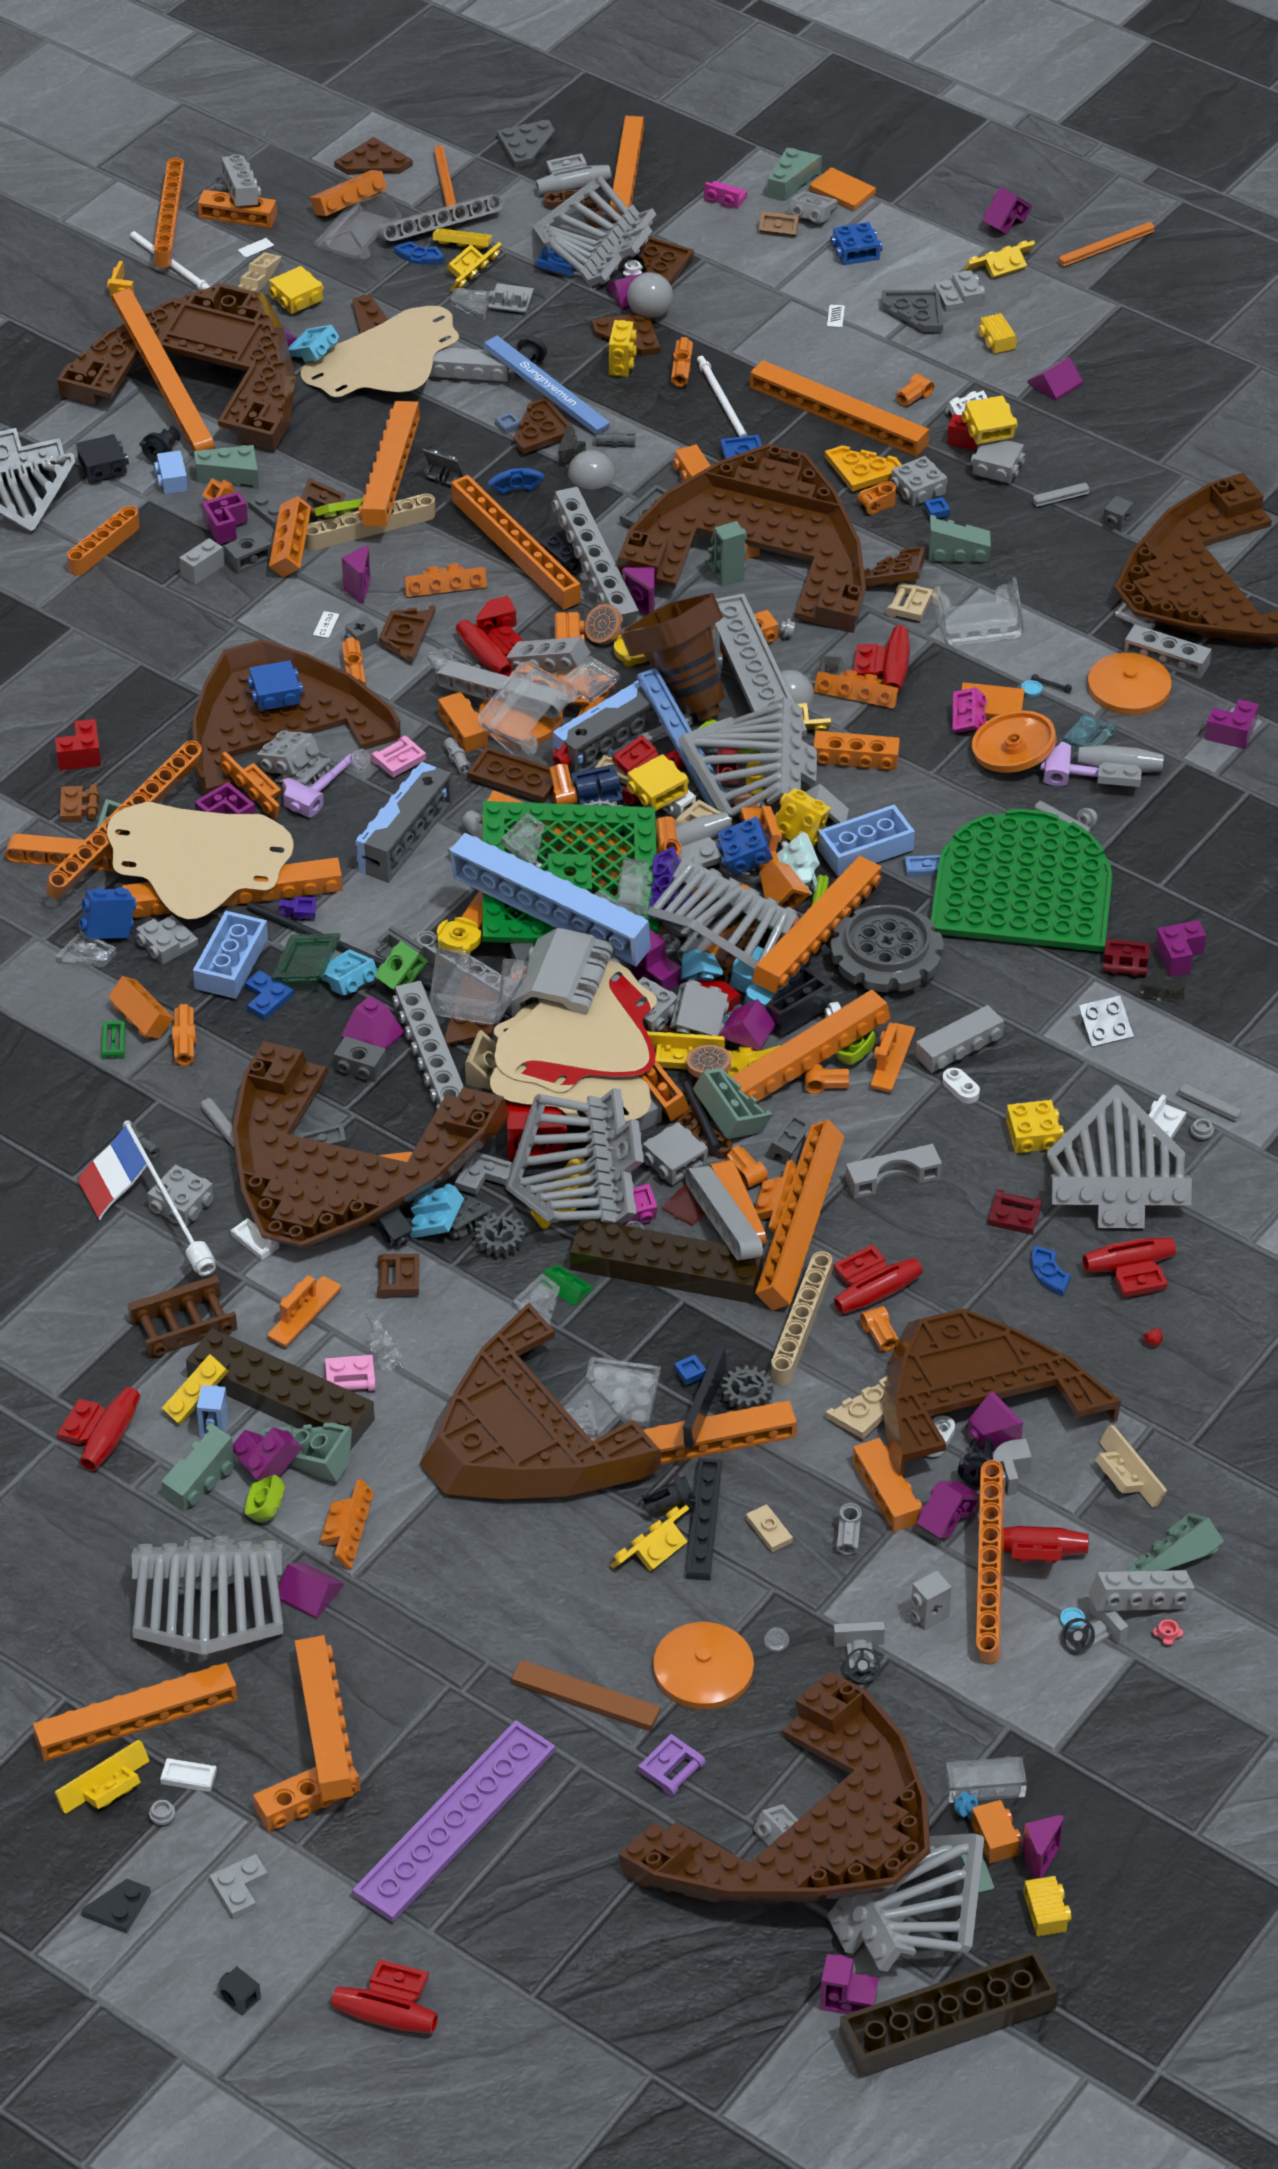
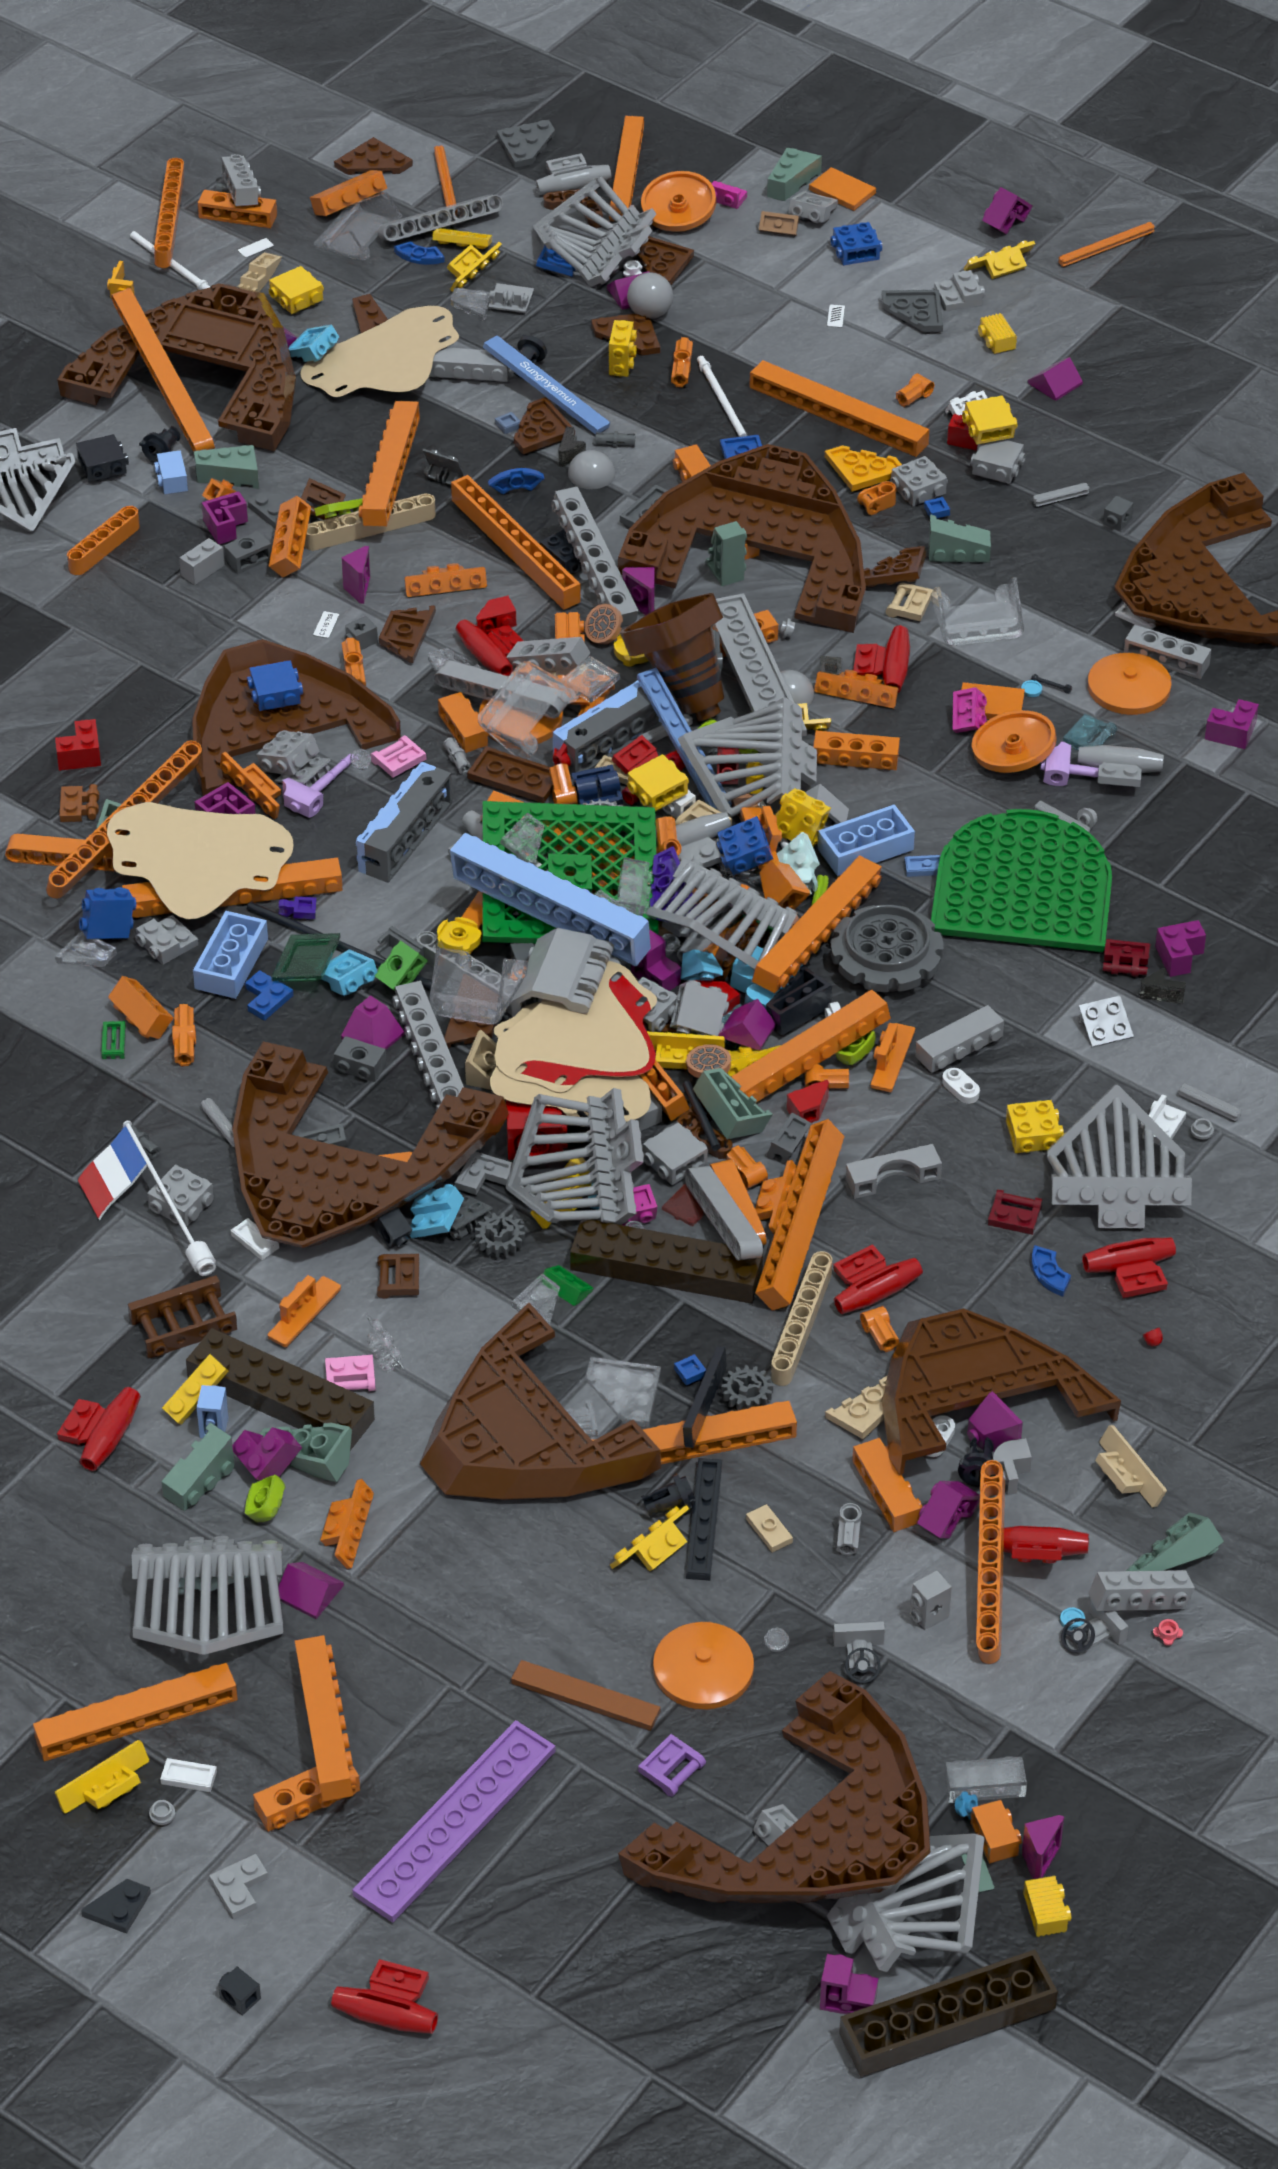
(680, 200): none -> orange dish
(809, 1101): none -> red slope

